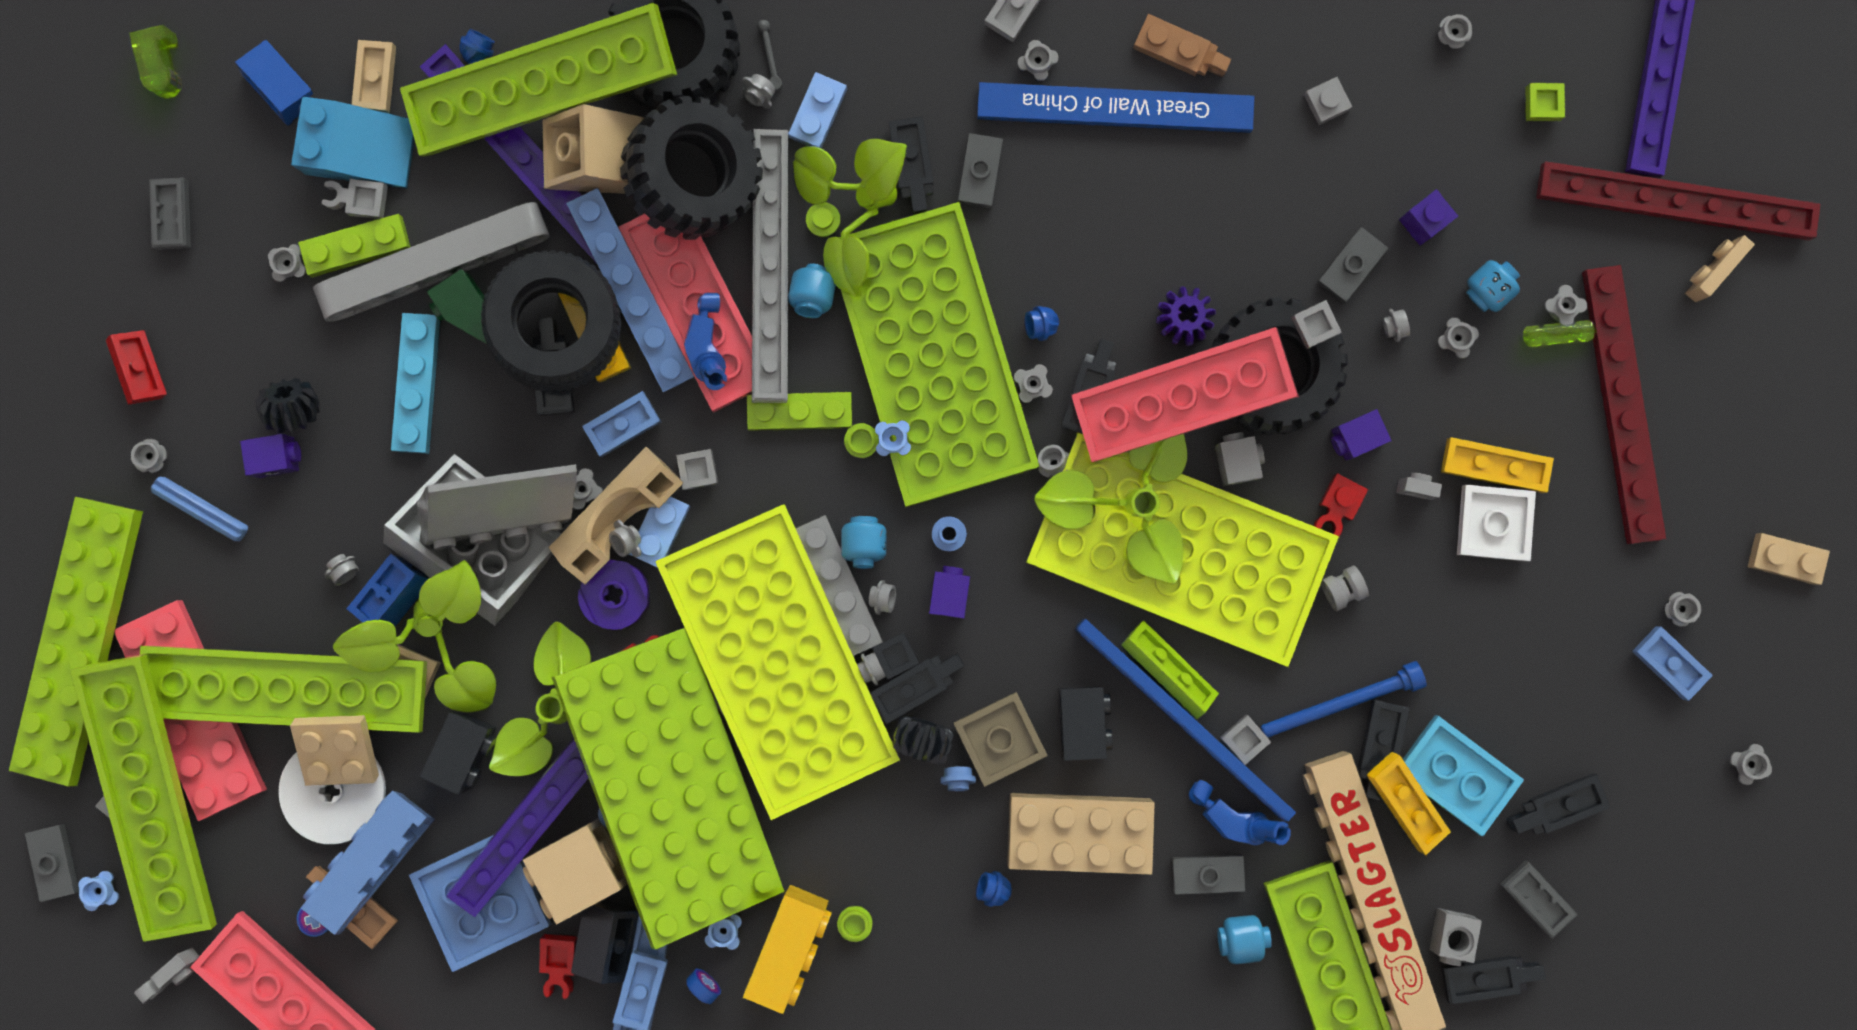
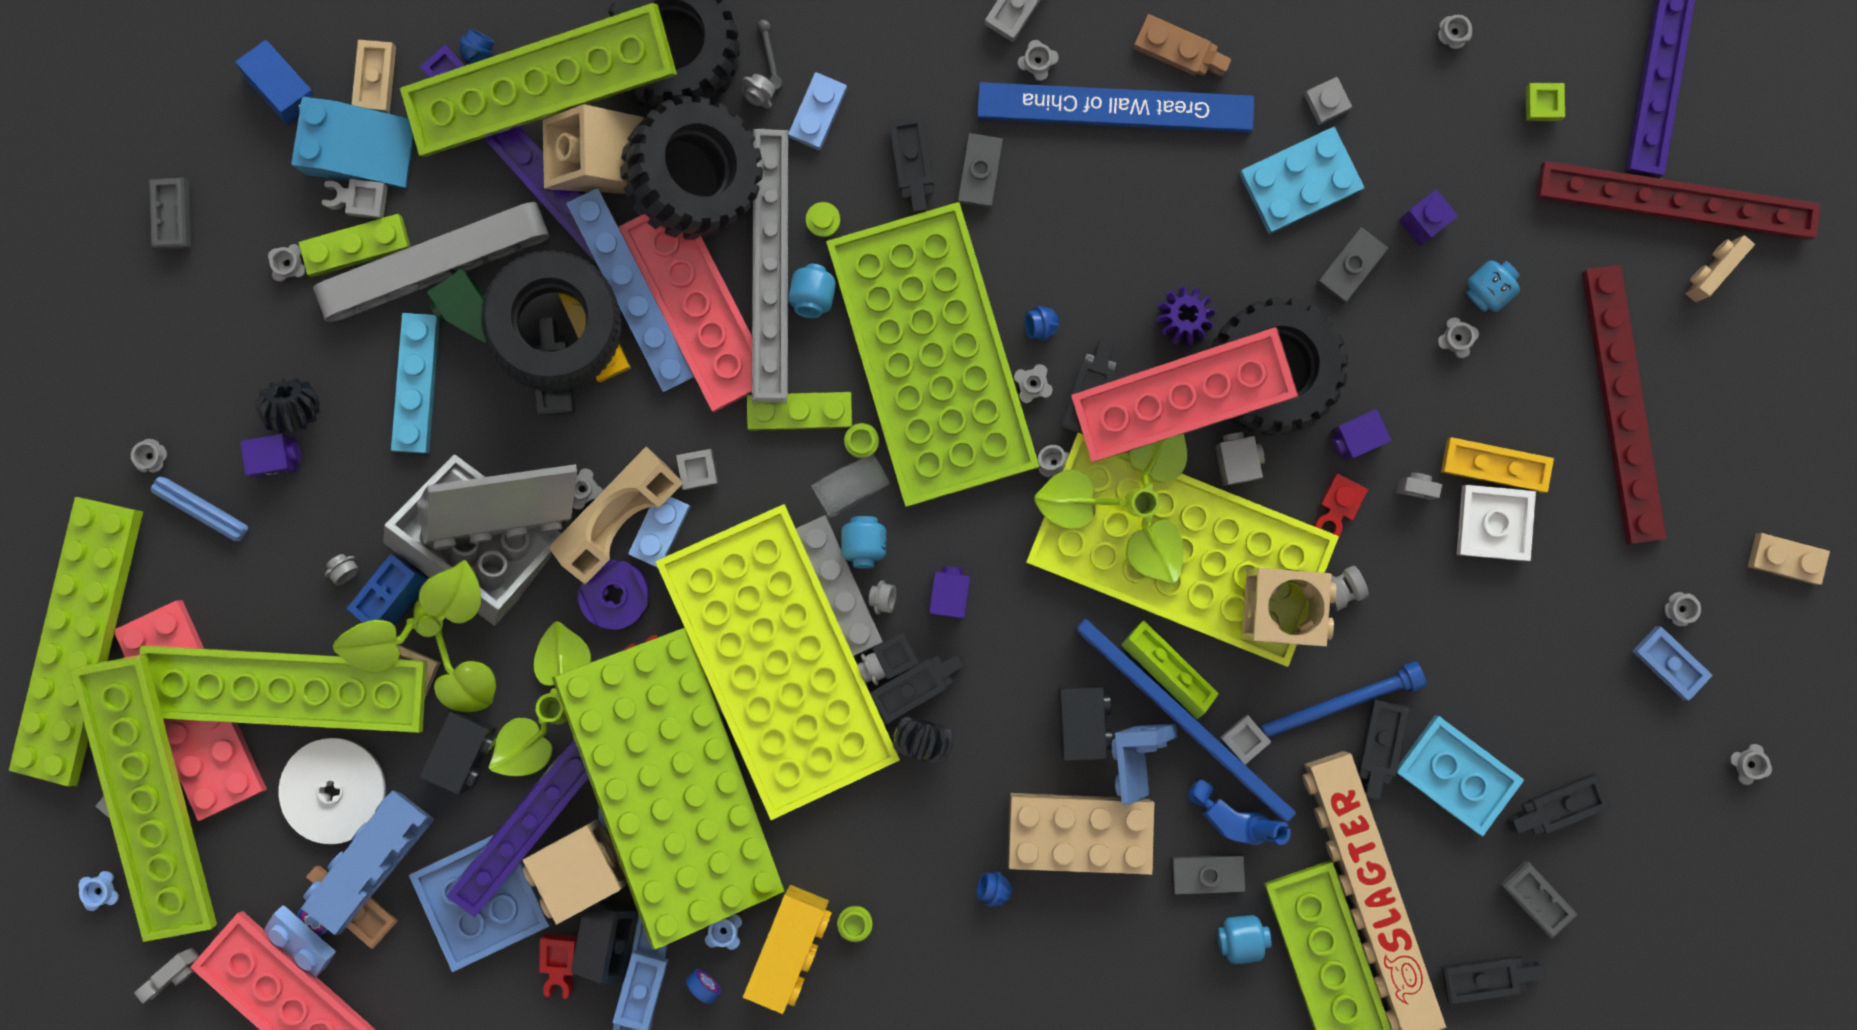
(52, 862): dark grey plate -> none
(136, 367): red plate -> none
(154, 60): clear neon green leg -> none
(299, 941): none -> light blue plate
(334, 750): tan plate -> none
(621, 424): medium blue plate -> none
(625, 539): light grey plate -> none
(703, 356): blue arm -> none
(850, 485): none -> clear slope
(879, 167): lime plant -> none
(885, 431): light blue plate -> none
(951, 545): medium blue plate -> none
(958, 778): medium blue plate -> none
(1000, 739): dark tan plate -> none
(1130, 750): none -> medium blue bracket
(1265, 582): none -> tan brick
(1301, 180): none -> medium azure plate
(1316, 324): light grey plate -> none
(1396, 325): light grey plate -> none
(1408, 803): yellow plate -> none
(1448, 922): light grey brick -> none
(1555, 307): light grey plate -> none
(1558, 334): clear neon green axle -> none

